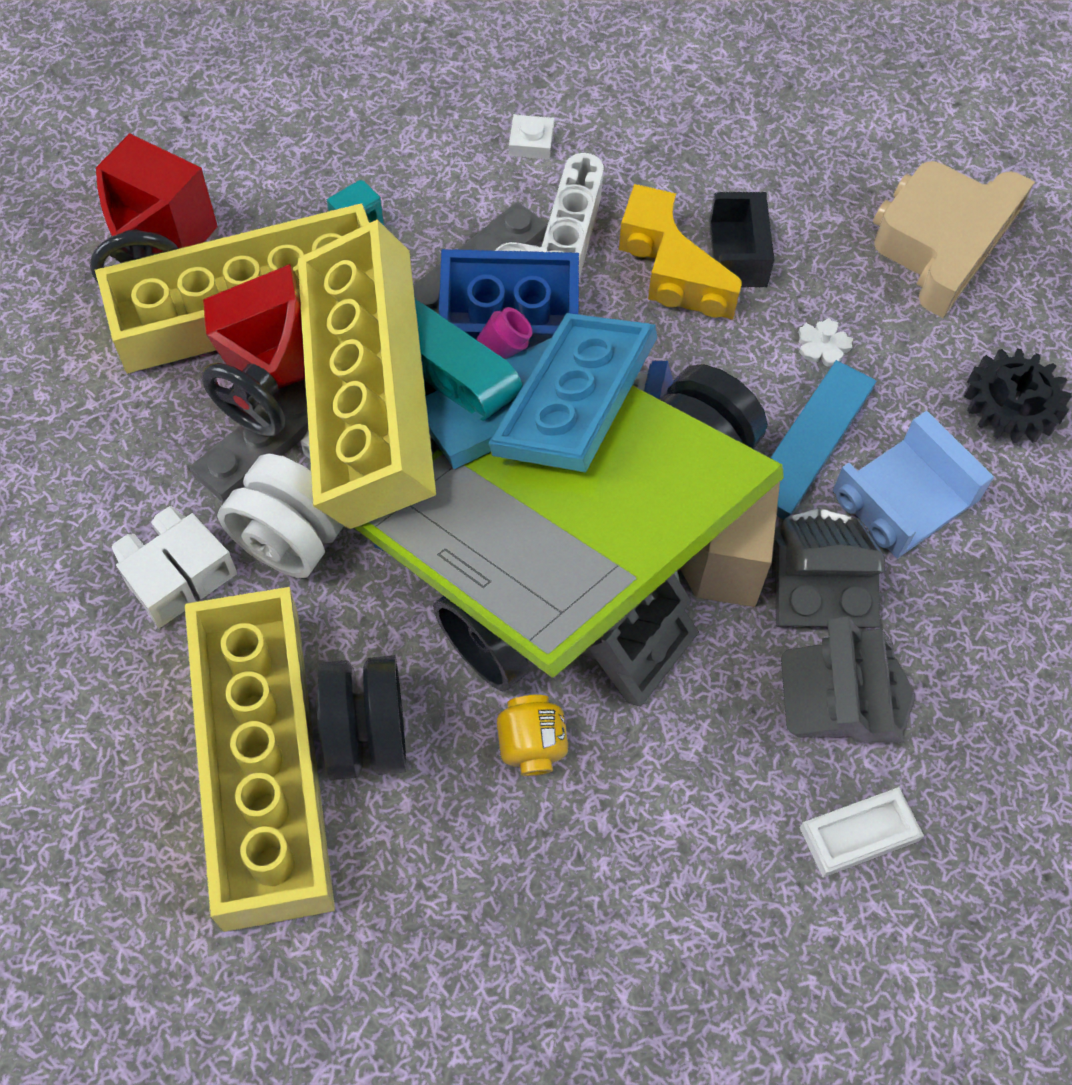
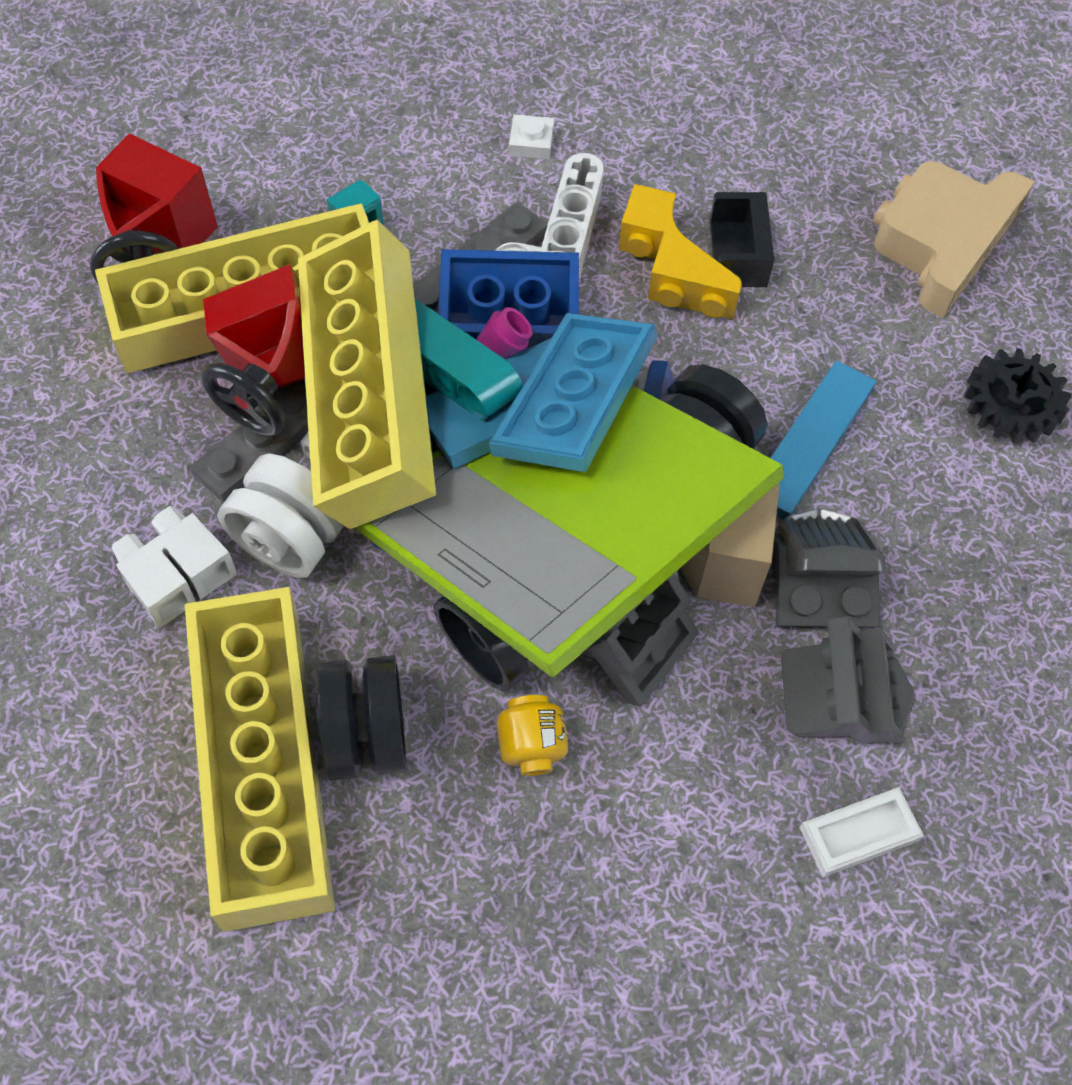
(823, 342): white plant -> none
(913, 486): light blue panel -> none

